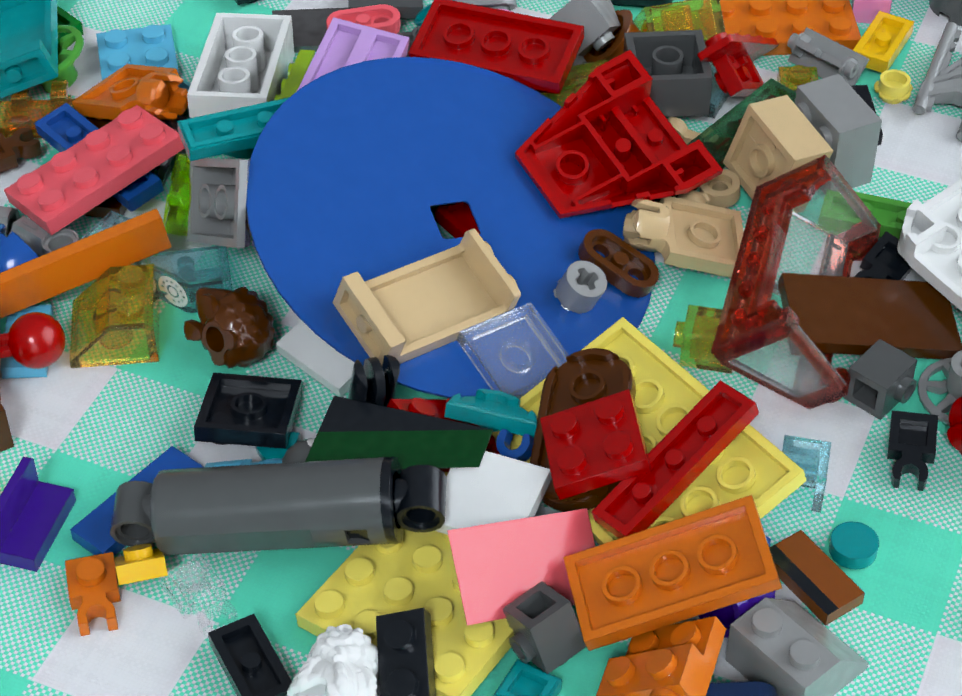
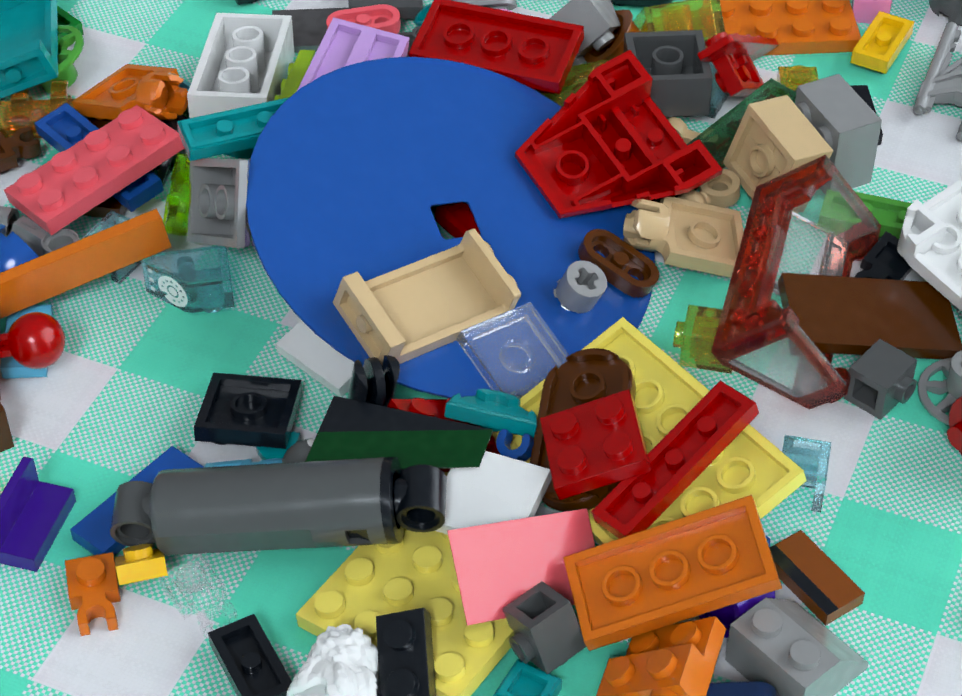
(117, 319): clear yellow slope -> none
(137, 46): medium azure plate -> none
(232, 326): reddish brown animal -> none
(829, 57): light grey hinge -> none
(853, 545): teal tile -> none
(893, 86): light yellow plate -> none
(912, 445): black plate -> none

